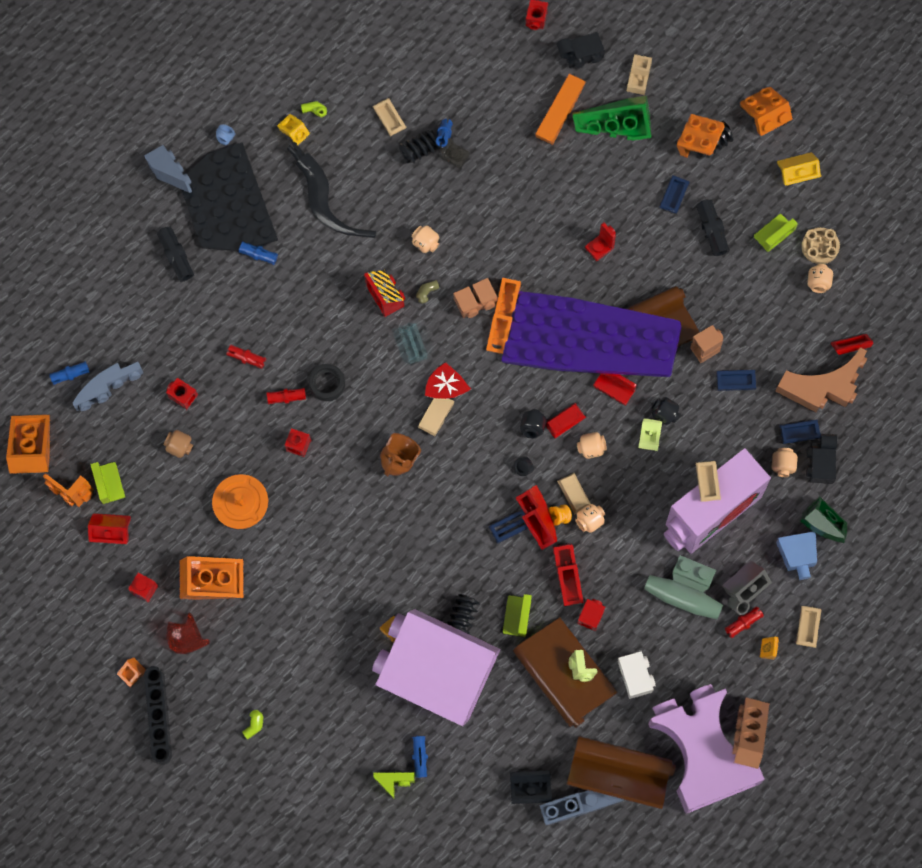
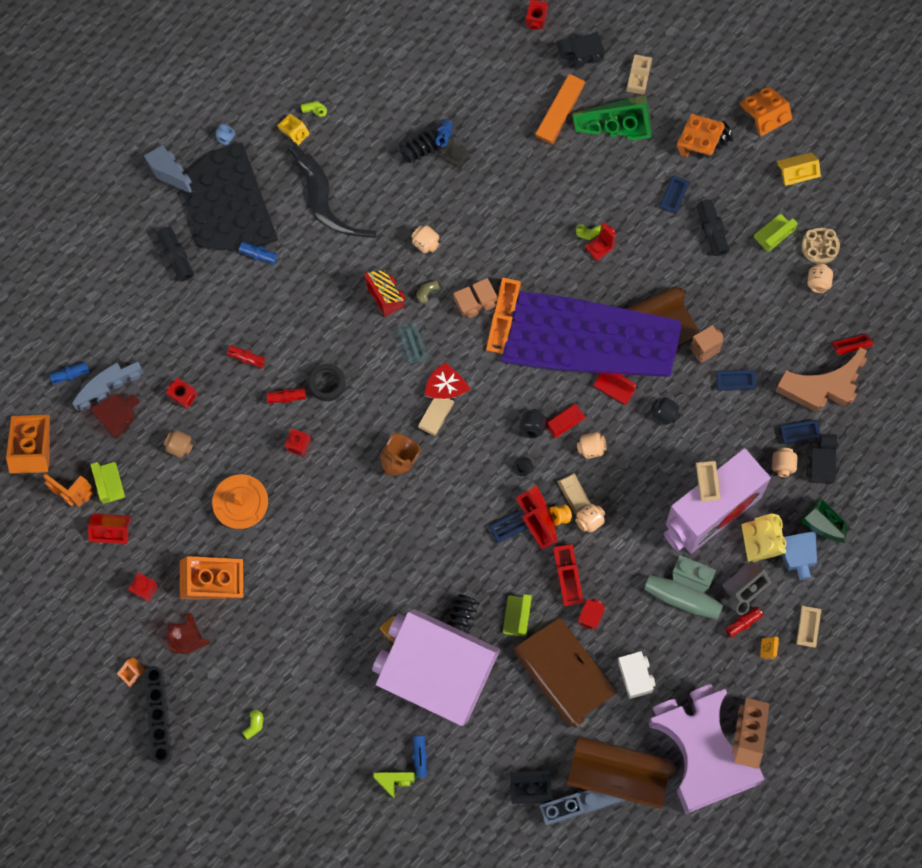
(116, 413): none -> clear red torso
(389, 117): tan tile -> none
(577, 664): yellowish green bracket -> none
(586, 233): none -> lime arm
(650, 434): yellowish green bracket -> none
(764, 537): none -> light yellow plate

